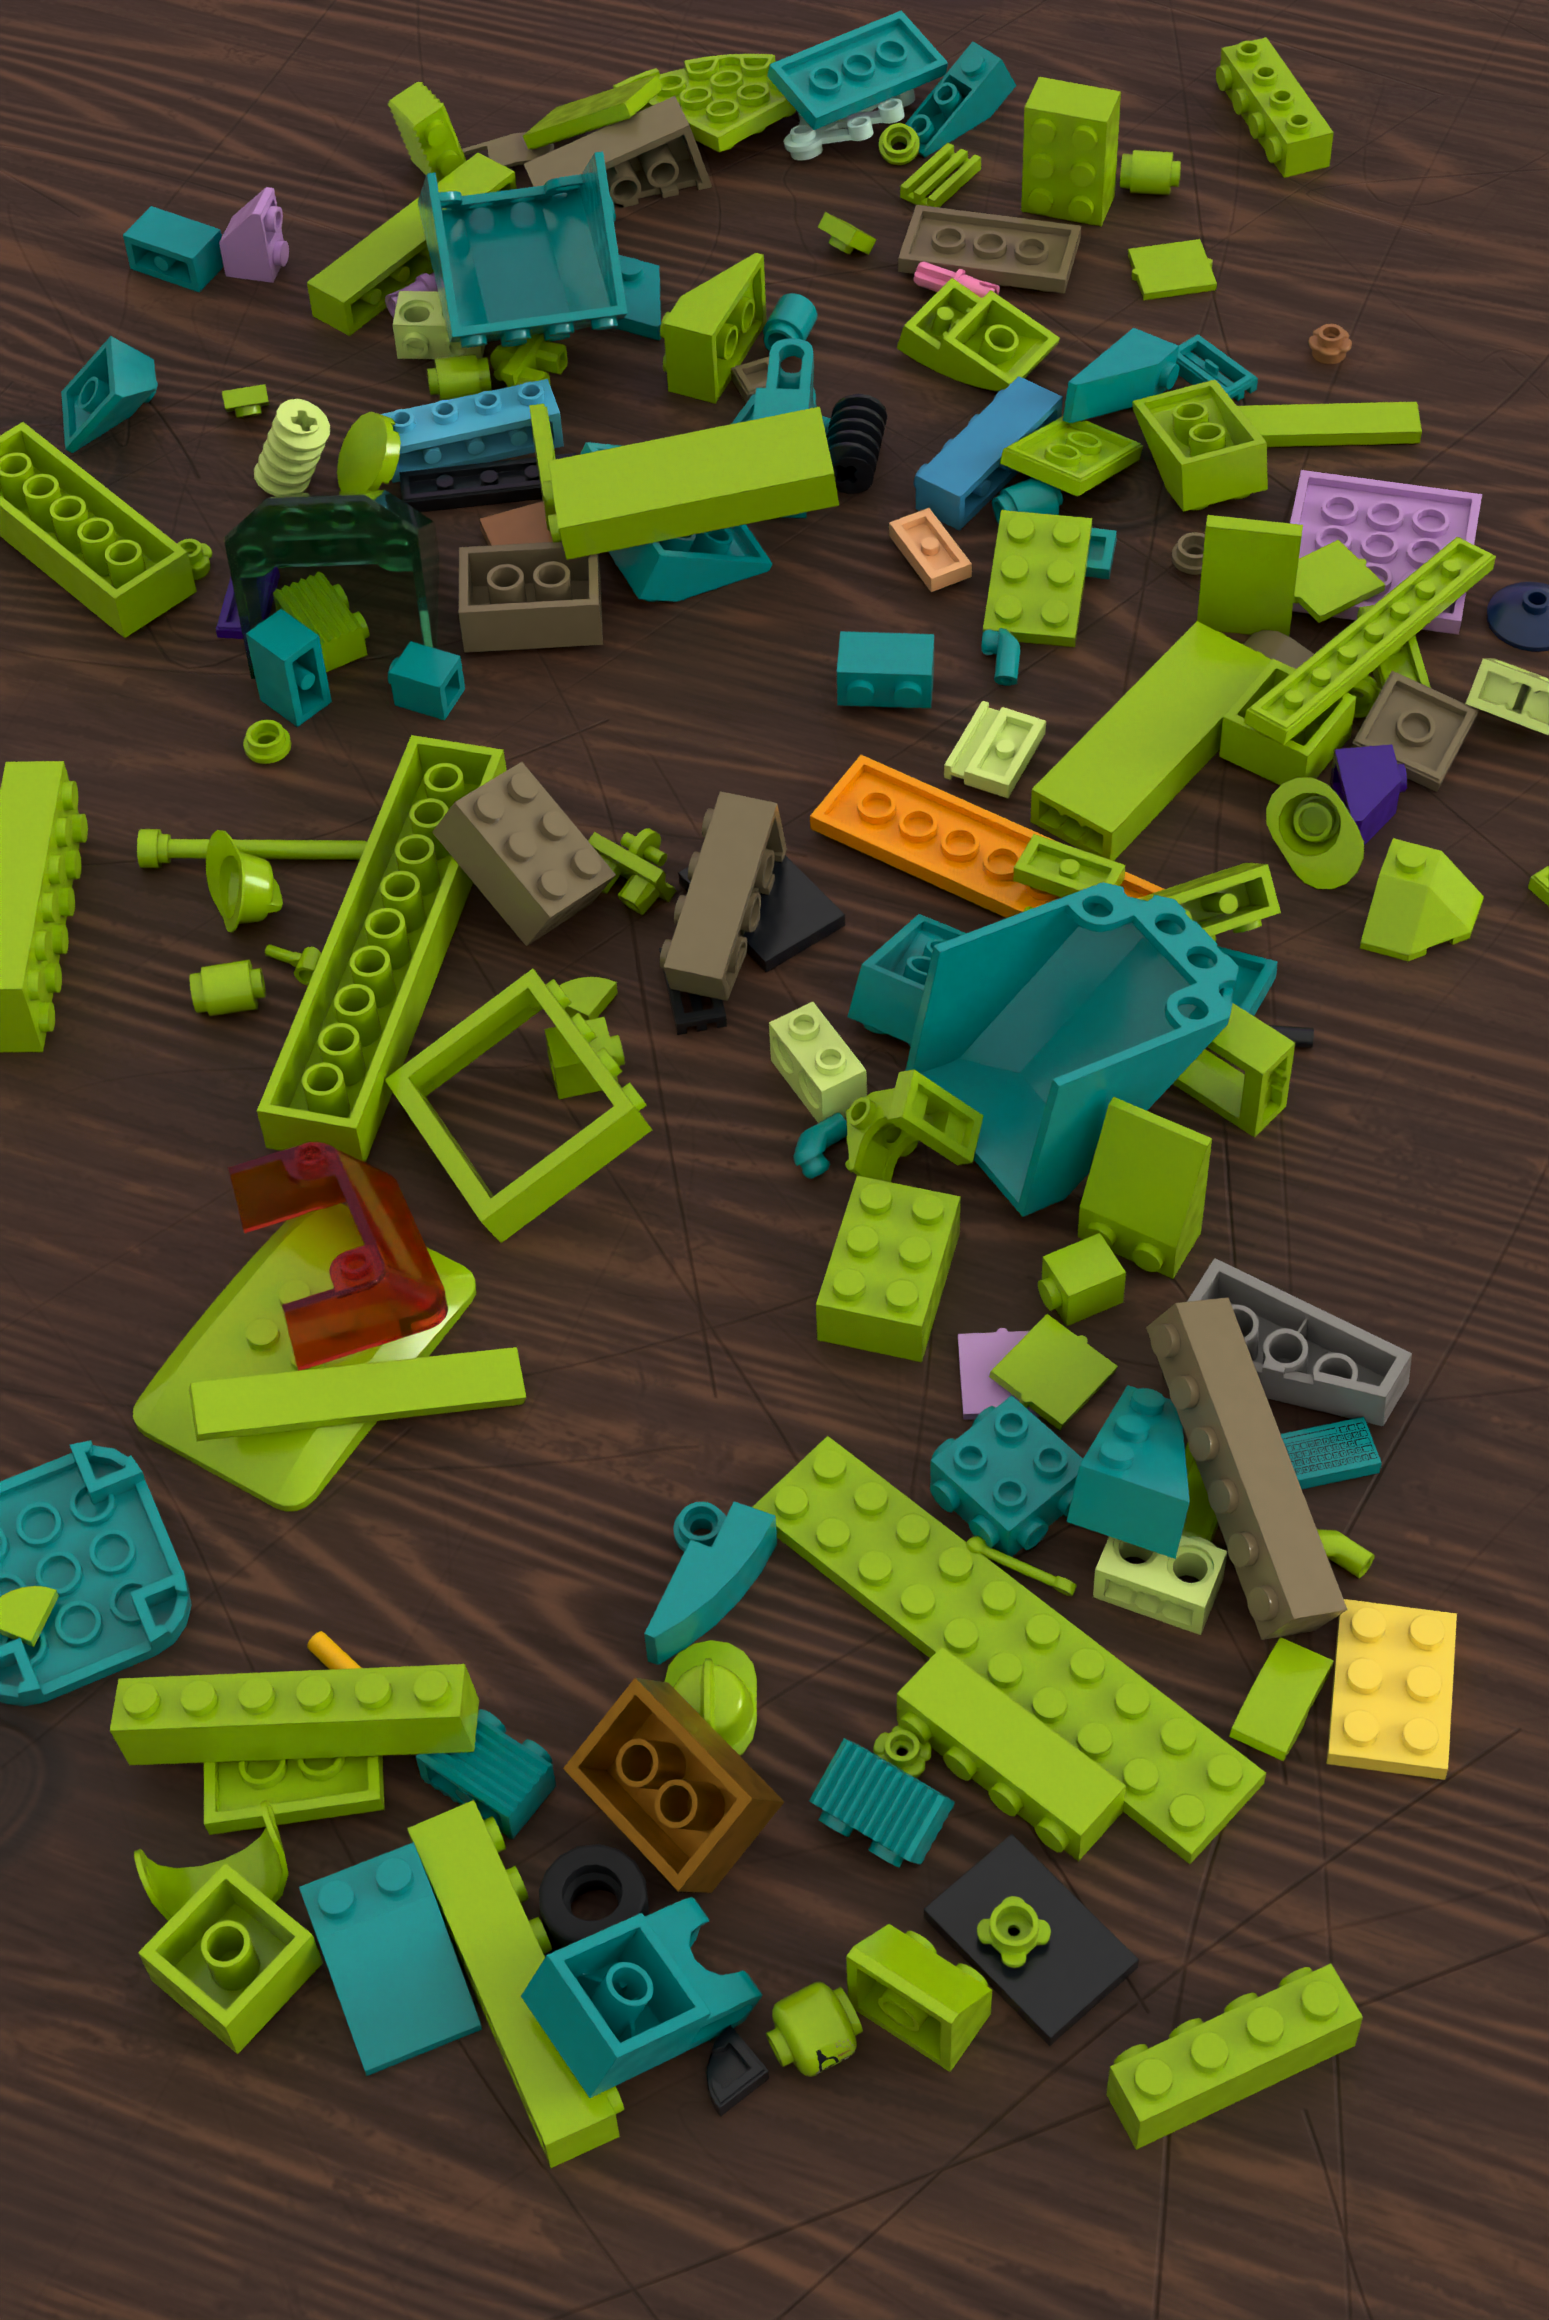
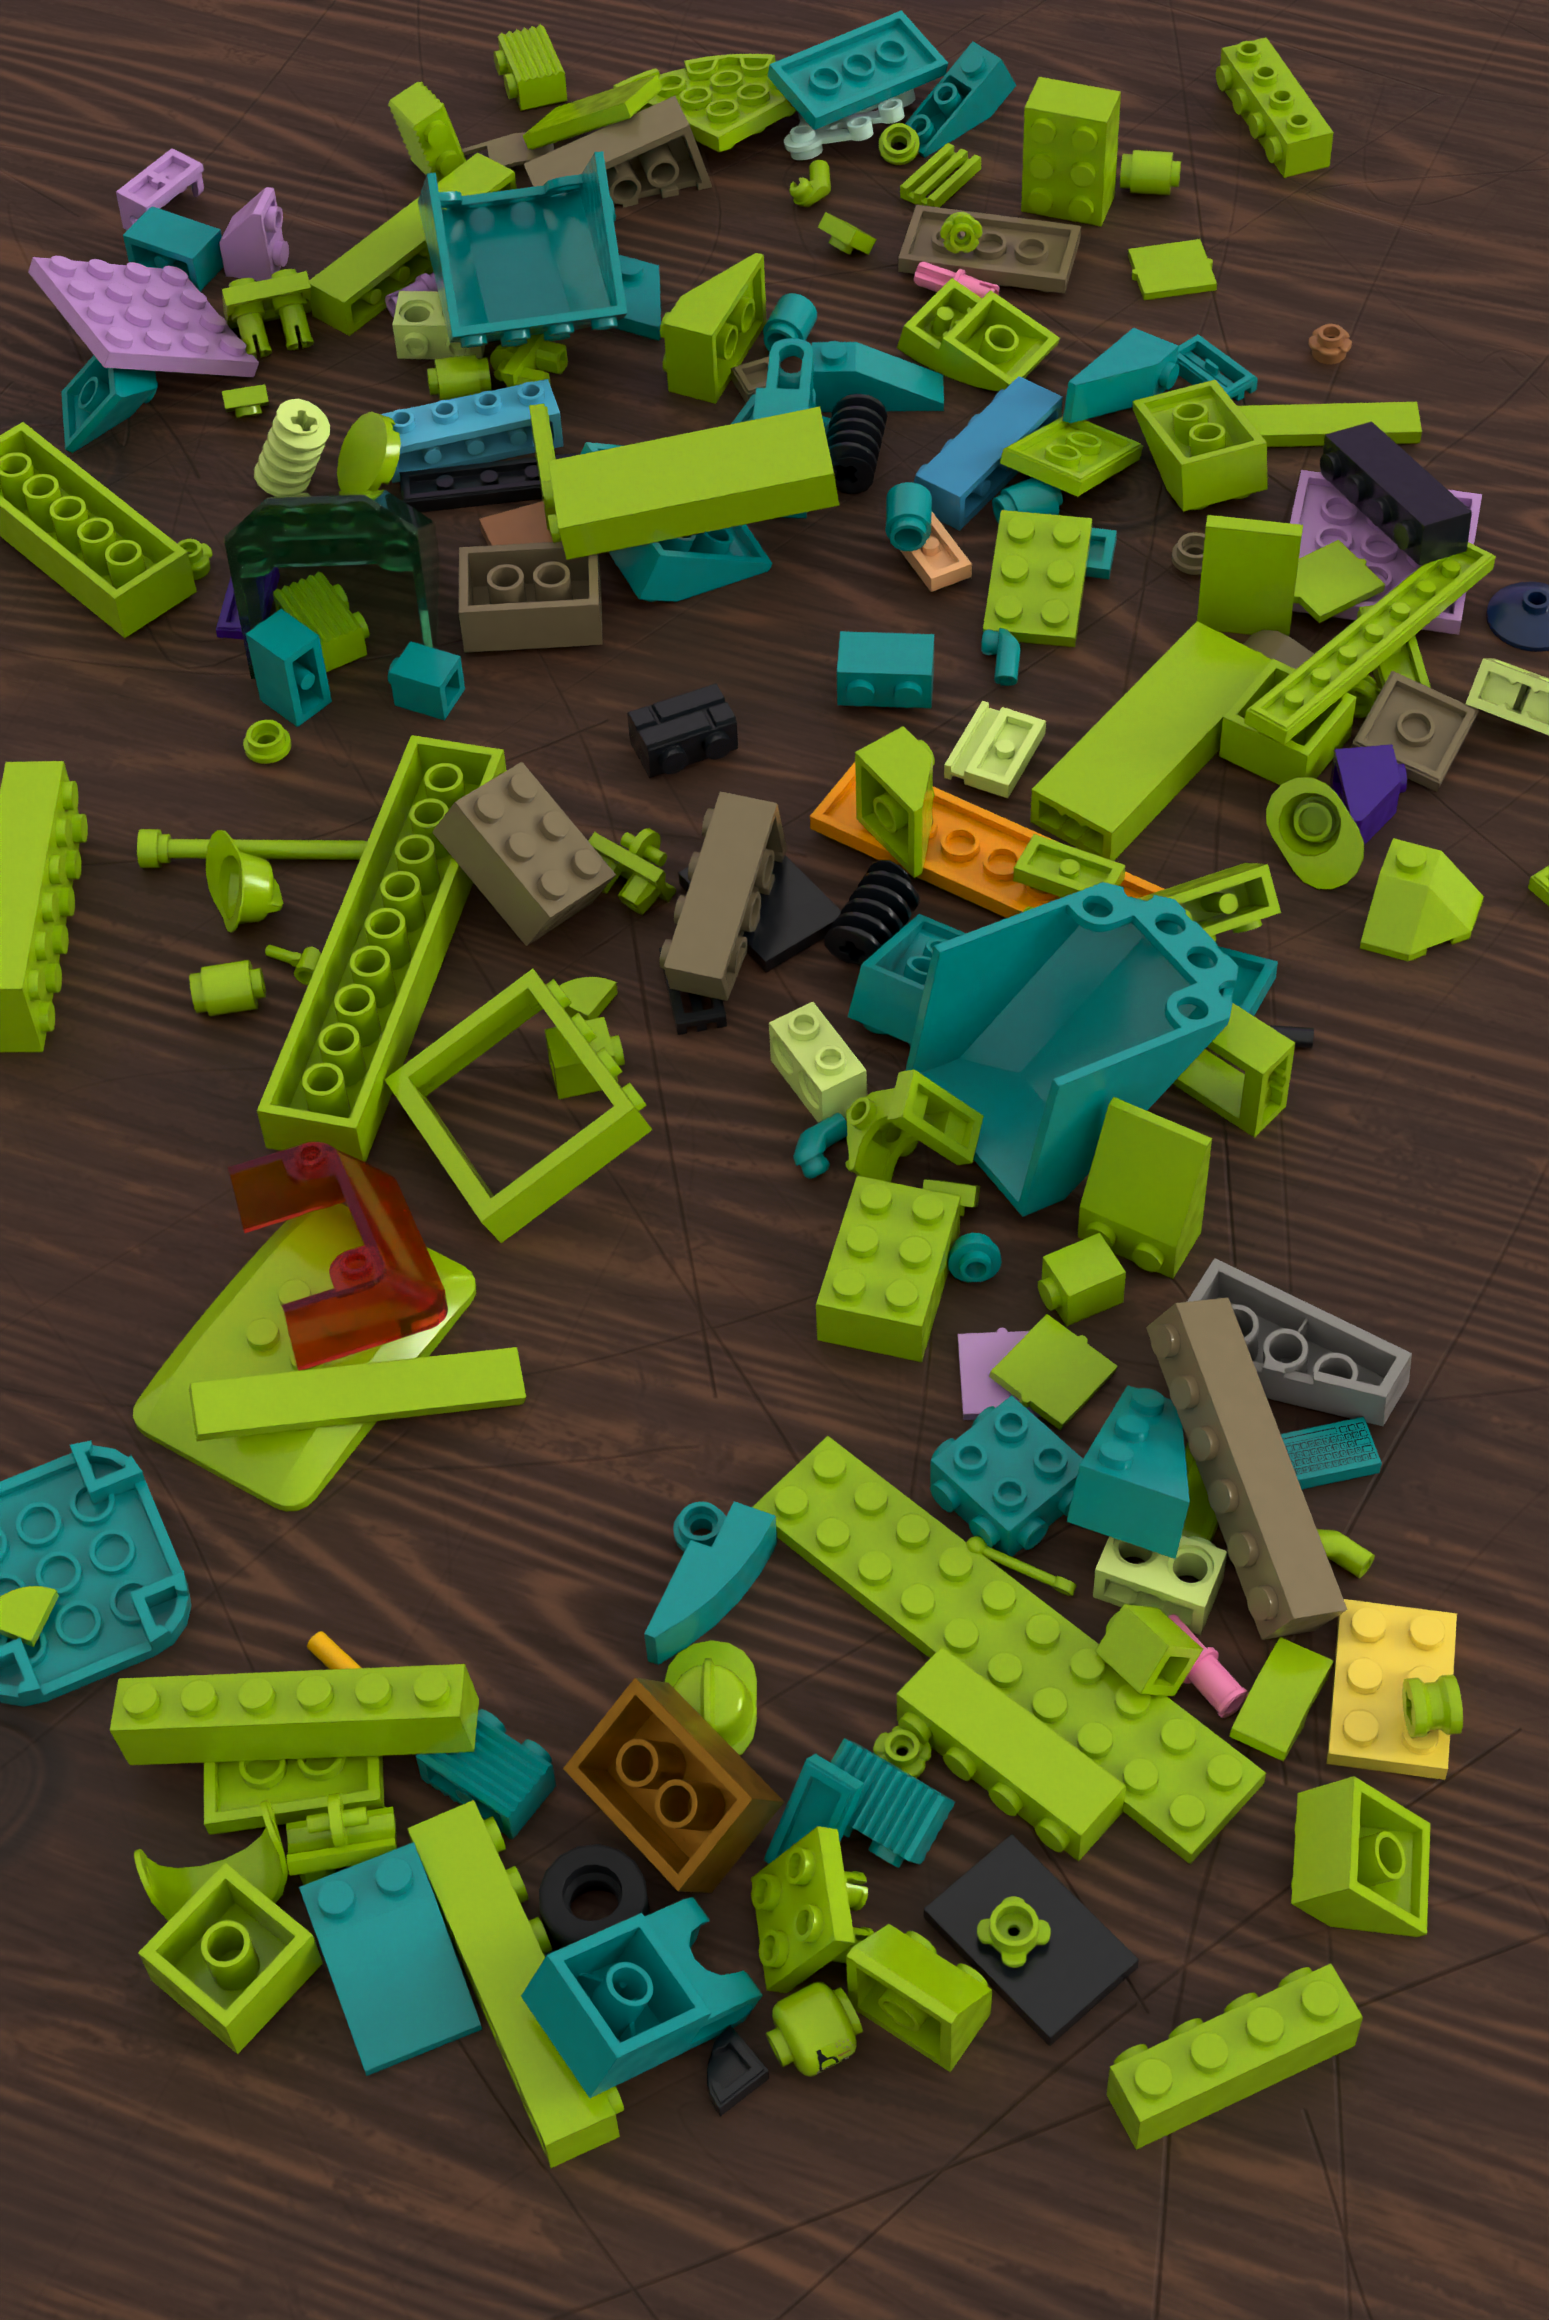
(142, 317): none -> lavender plate
(159, 185): none -> lavender hinge
(282, 297): none -> lime plate
(338, 1839): none -> lime hips
(530, 68): none -> lime brick
(683, 731): none -> black brick
(805, 1910): none -> lime plate
(814, 190): none -> lime arm
(820, 1798): none -> teal tile
(859, 369): none -> teal slope
(872, 913): none -> black piece
(897, 795): none -> lime slope
(908, 516): none -> teal brick
(961, 222): none -> lime plate
(968, 1192): none -> lime plate
(974, 1258): none -> teal plate
(1148, 1650): none -> lime brick
(1213, 1679): none -> bright pink axle
(1360, 1860): none -> lime slope
(1396, 493): none -> black brick
(1432, 1706): none -> lime wheel

